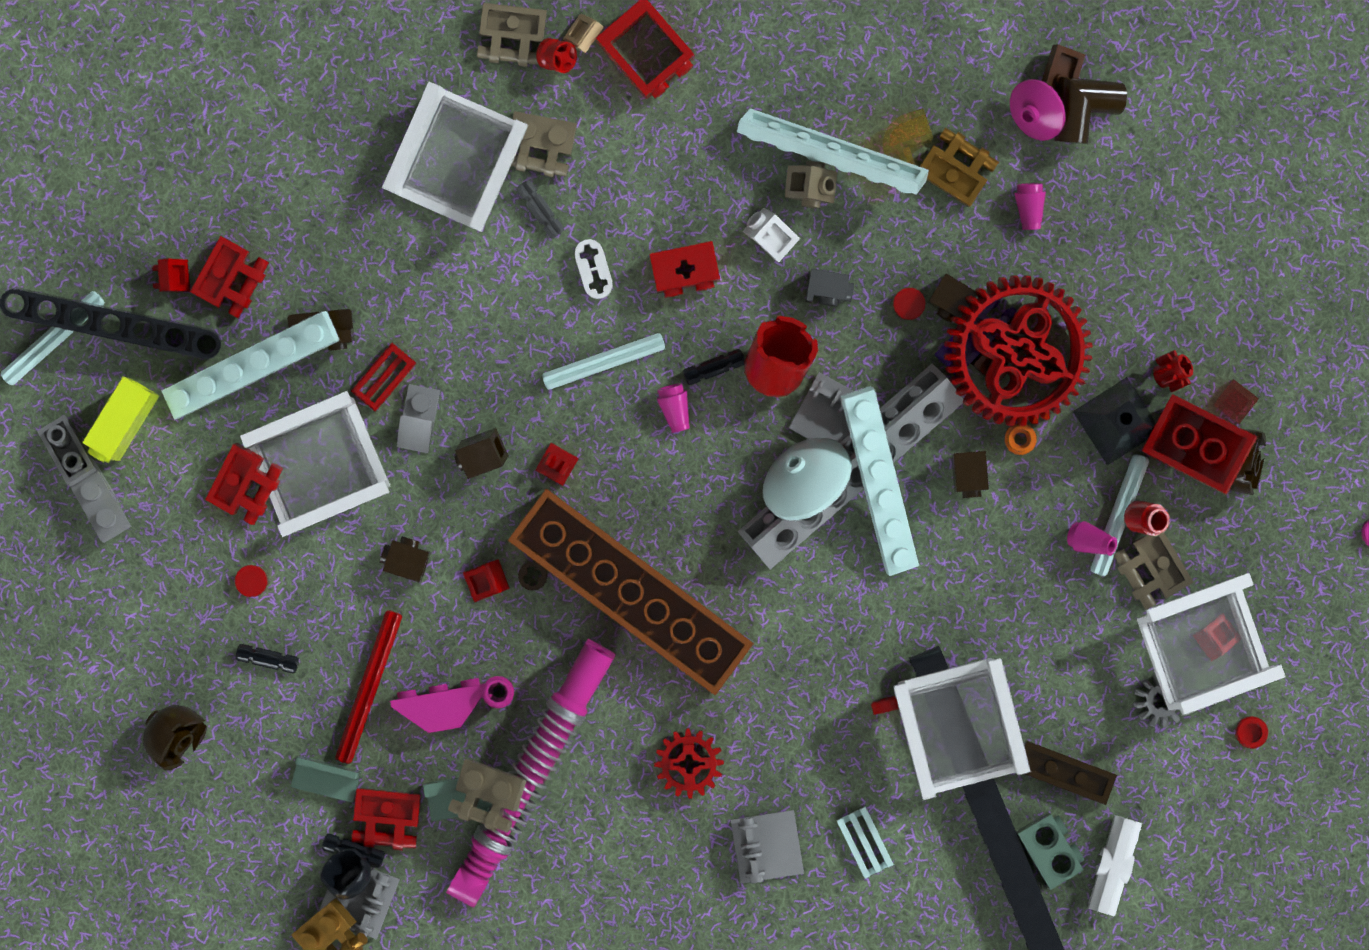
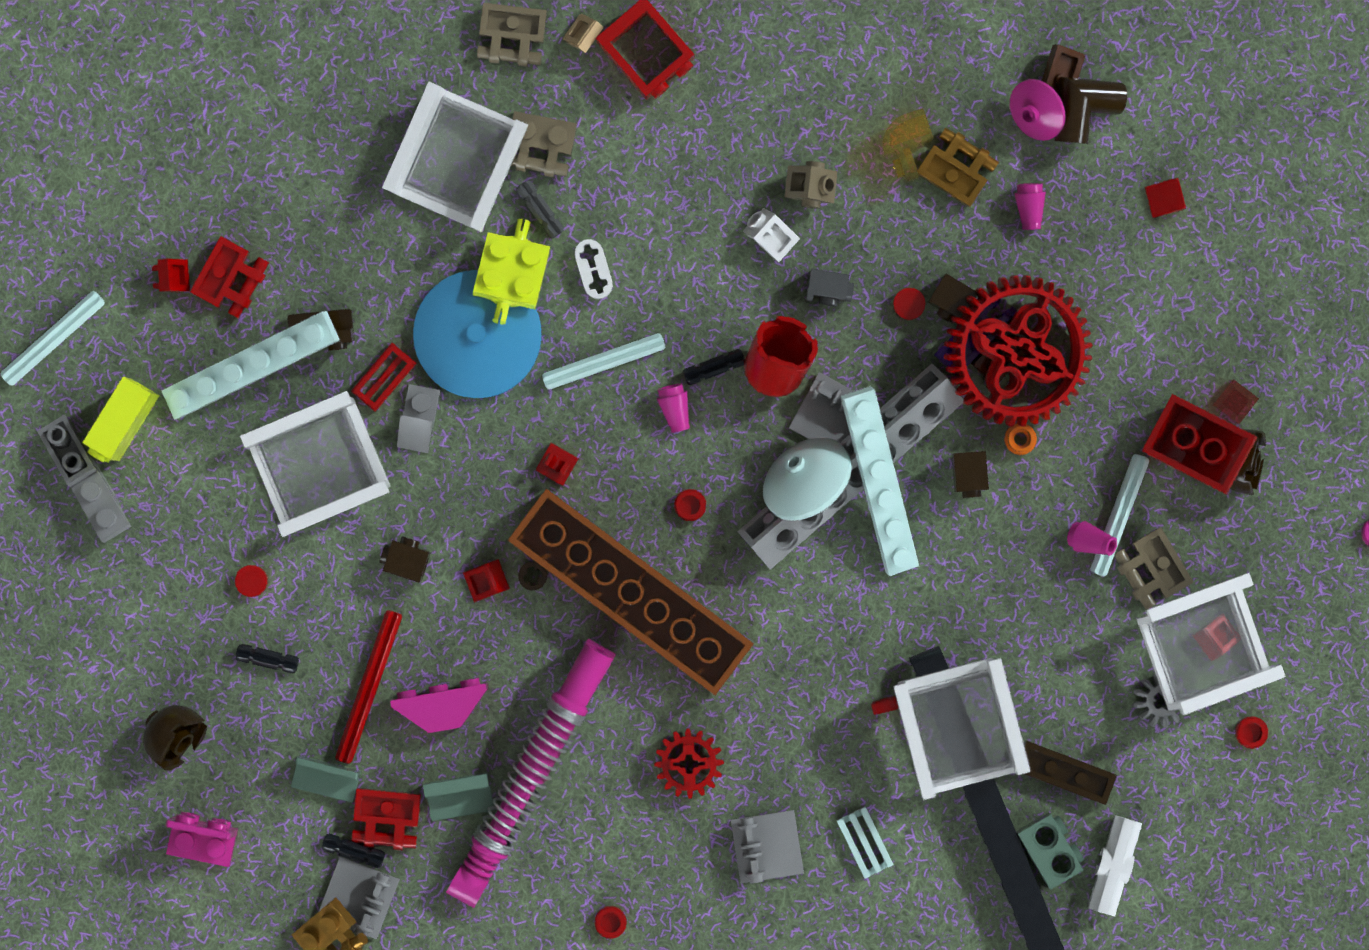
(95, 323): black beam -> none
(200, 840): none -> dark pink bracket
(235, 479): red plate -> none
(346, 874): black hair -> none
(467, 349): none -> dark azure dish
(481, 453): dark brown brick -> none
(490, 785): dark tan plate -> none
(491, 699): dark pink cone -> none
(511, 271): none -> neon yellow plate
(556, 55): red wheel -> none
(610, 922): none -> red tile
(690, 505): none -> red tile
(699, 256): red brick -> none
(833, 151): light aqua plate -> none
(1102, 421): black slope -> none
(1146, 518): red brick -> none
(1165, 198): none -> red slope
(1173, 371): red gear -> none

